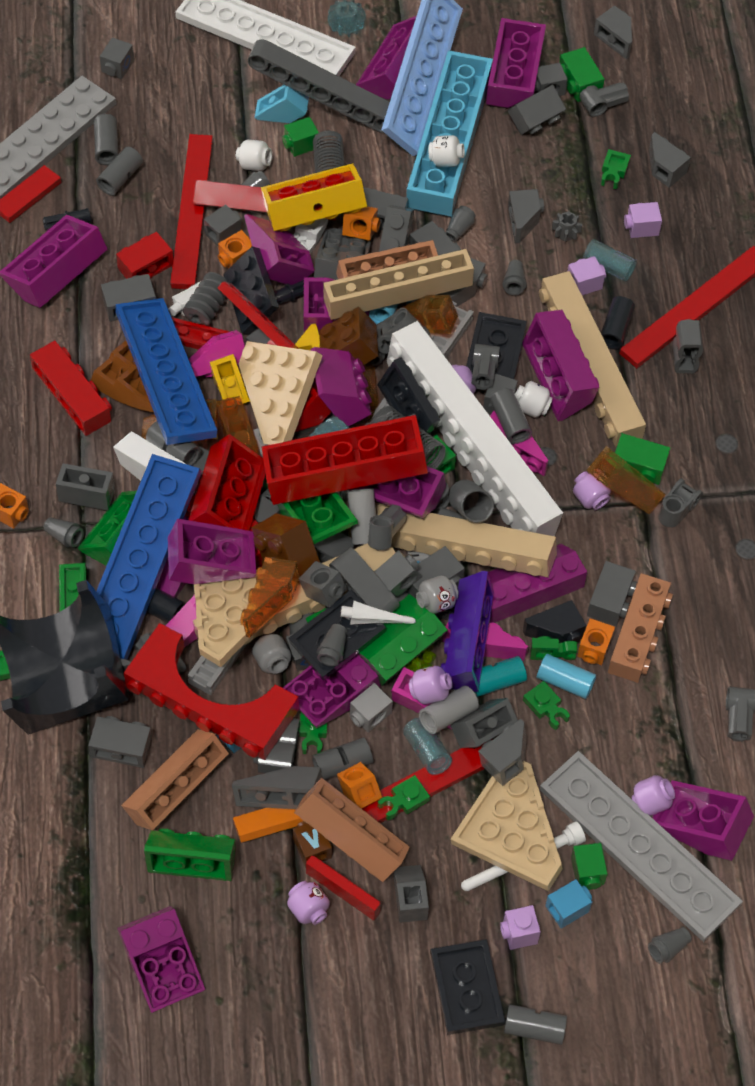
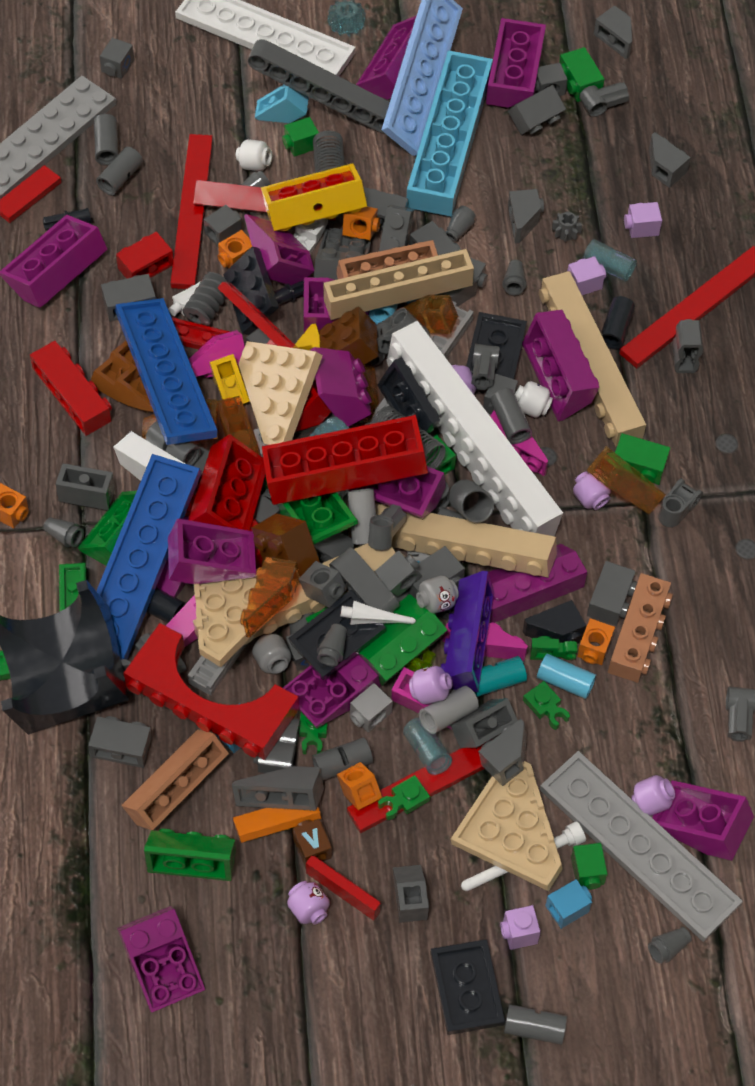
(352, 830): nougat brick -> none
(446, 151): white head -> none
(614, 167): green plate -> none

